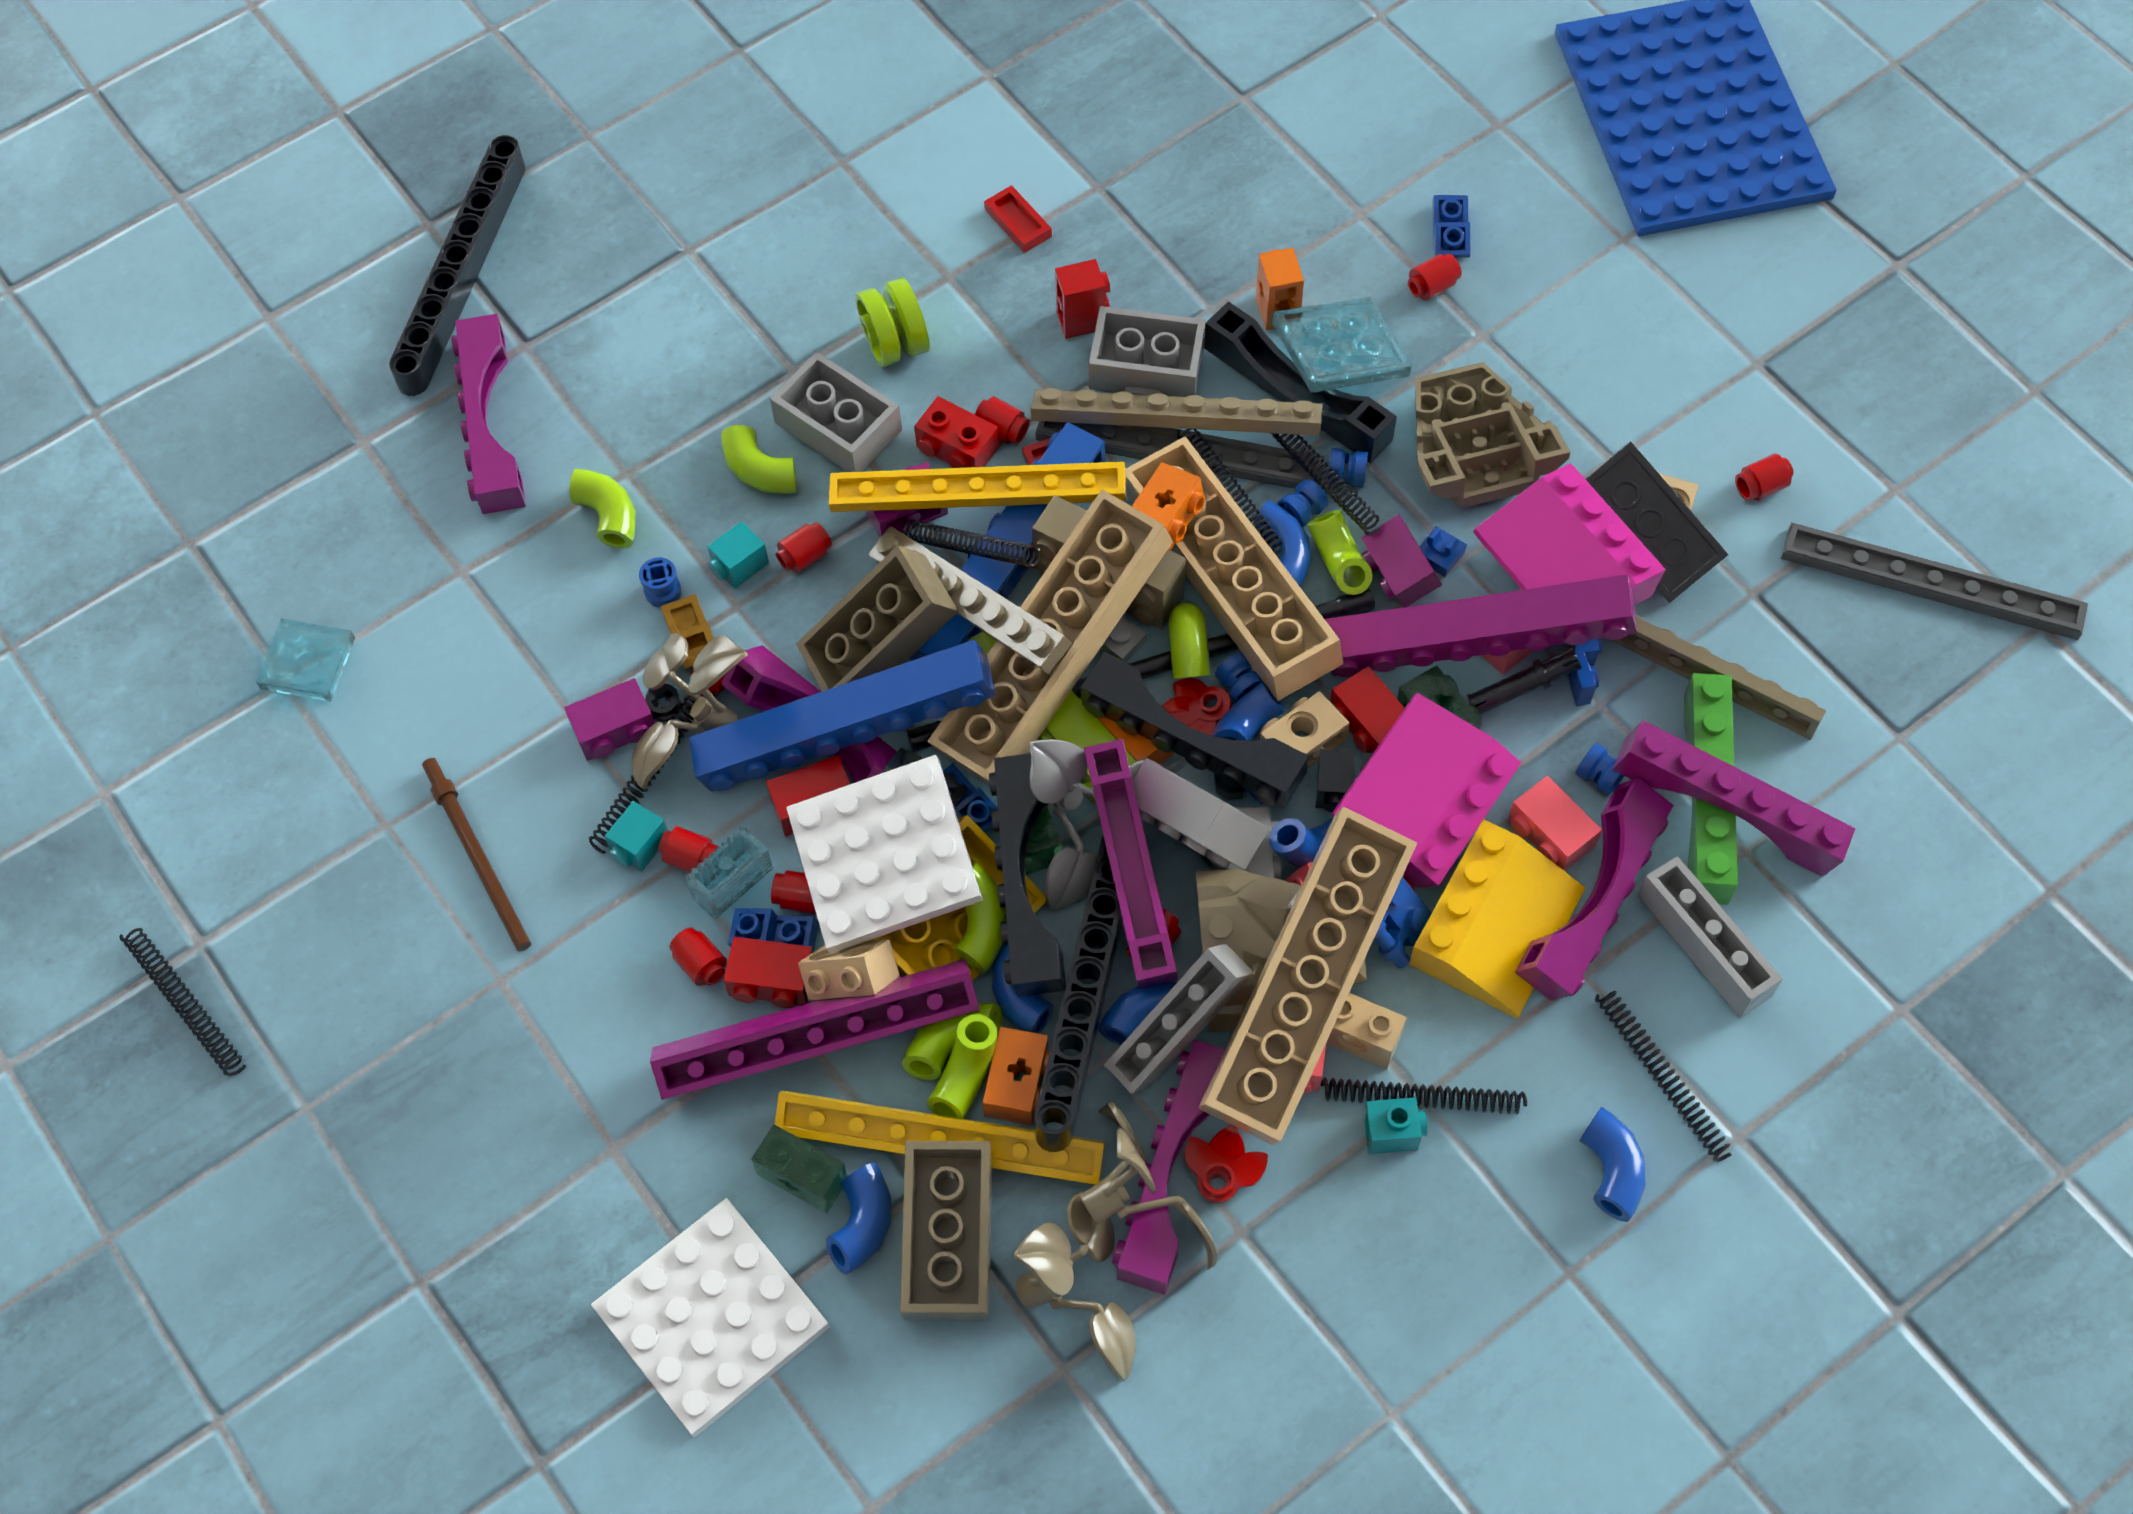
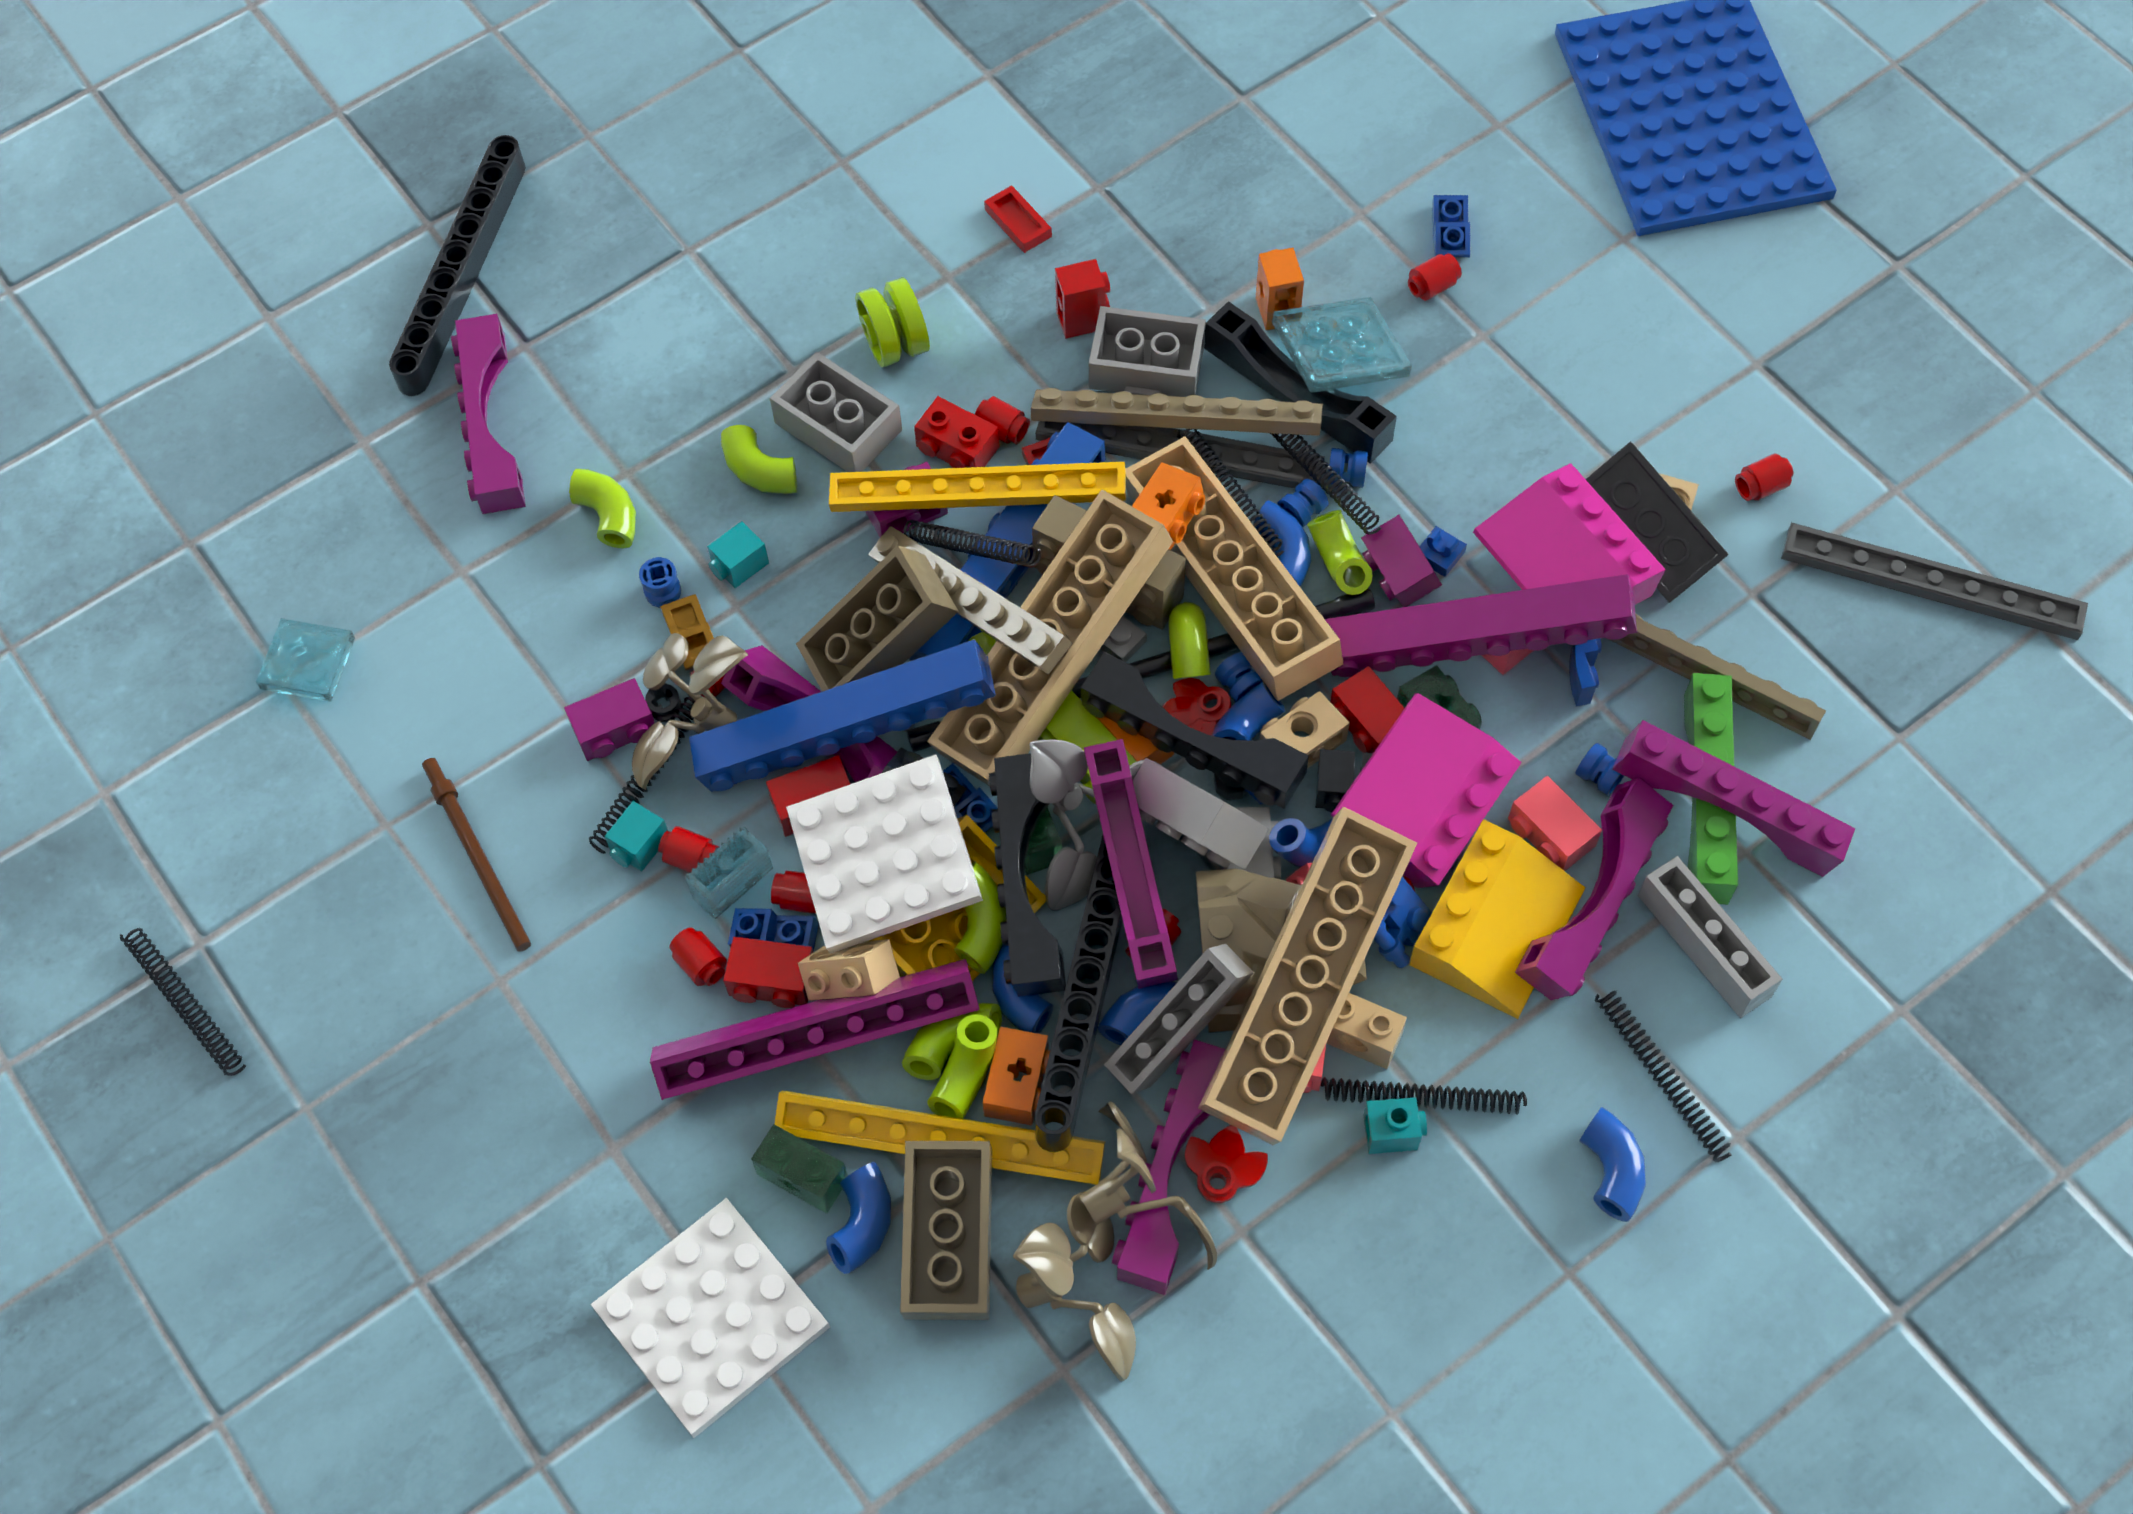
(803, 547): red brick -> none
(1479, 438): dark tan wedge -> none
(1525, 681): black pin -> none

